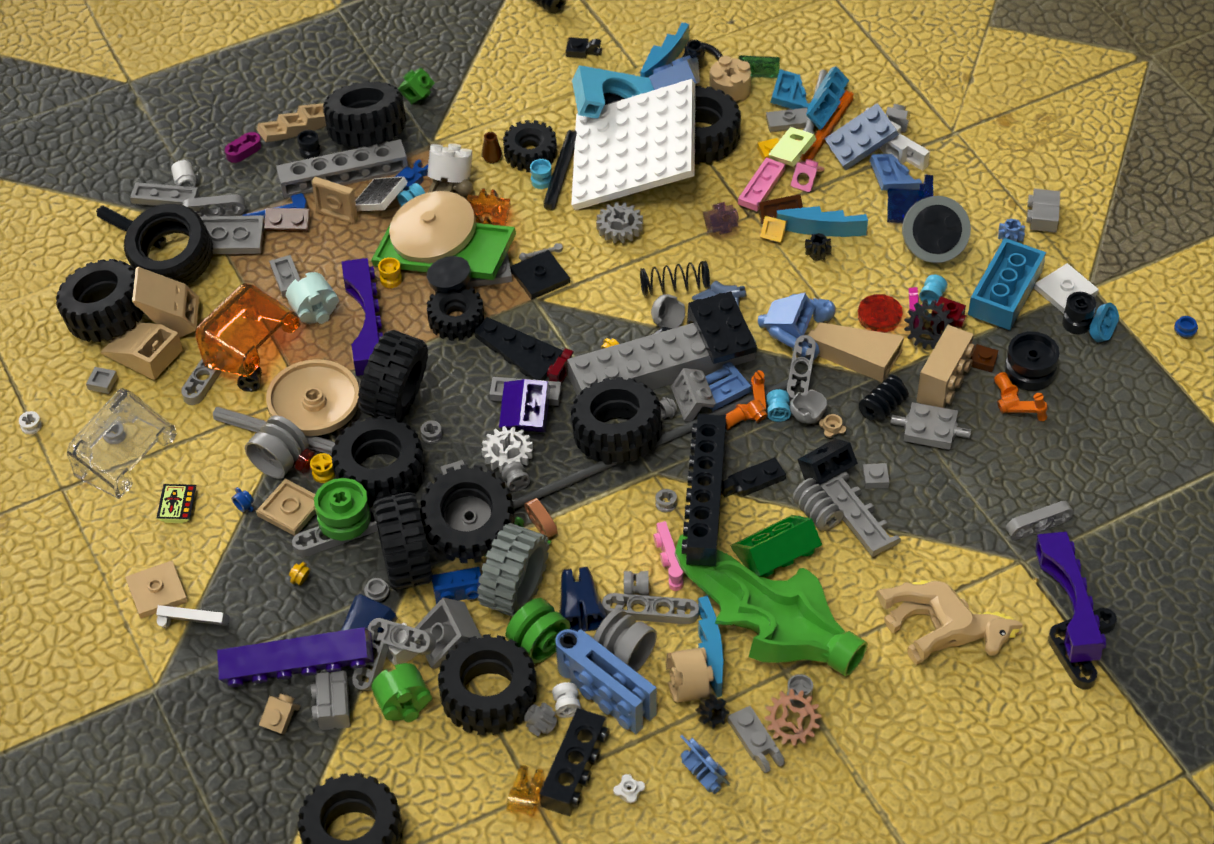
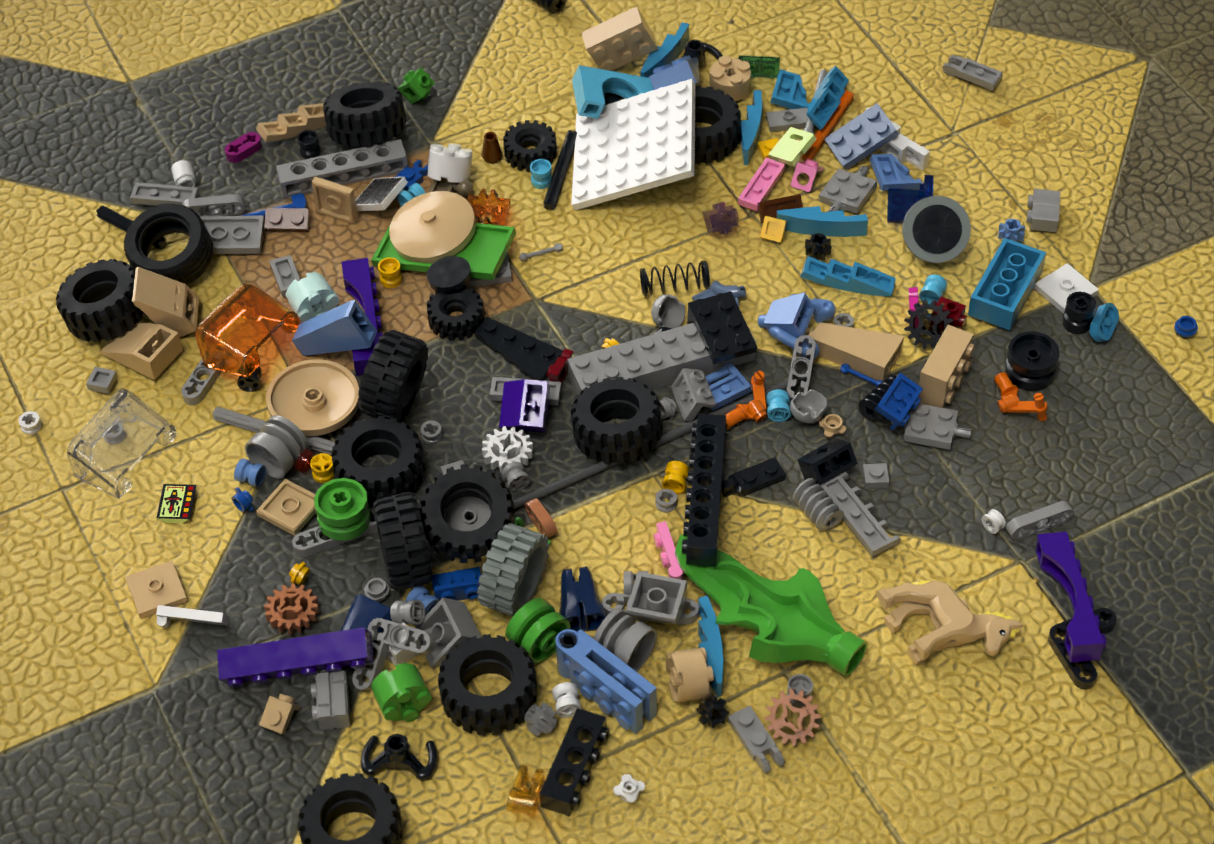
(249, 472): none -> medium blue wheel
(292, 609): none -> nougat gear
(335, 331): none -> medium blue slope
(398, 756): none -> black piece
(408, 612): none -> light grey wheel
(422, 594): none -> medium blue wheel
(540, 274): black plate -> none
(581, 47): black plate -> none
(617, 222): light grey gear -> none
(619, 40): none -> tan brick
(658, 597): none -> light grey slope
(675, 476): none -> yellow wheel
(702, 765): medium blue hinge -> none
(751, 127): none -> dark azure slope
(778, 545): green slope -> none
(844, 317): none -> light grey bush
(846, 368): none -> blue hinge
(847, 278): none -> dark azure slope
(848, 190): none -> light grey plate
(880, 313): clear red tile -> none
(898, 400): none -> blue bracket
(899, 116): light grey bracket -> none
(973, 72): none -> light grey hinge
(984, 358): reddish brown plate -> none
(993, 521): none -> white bush

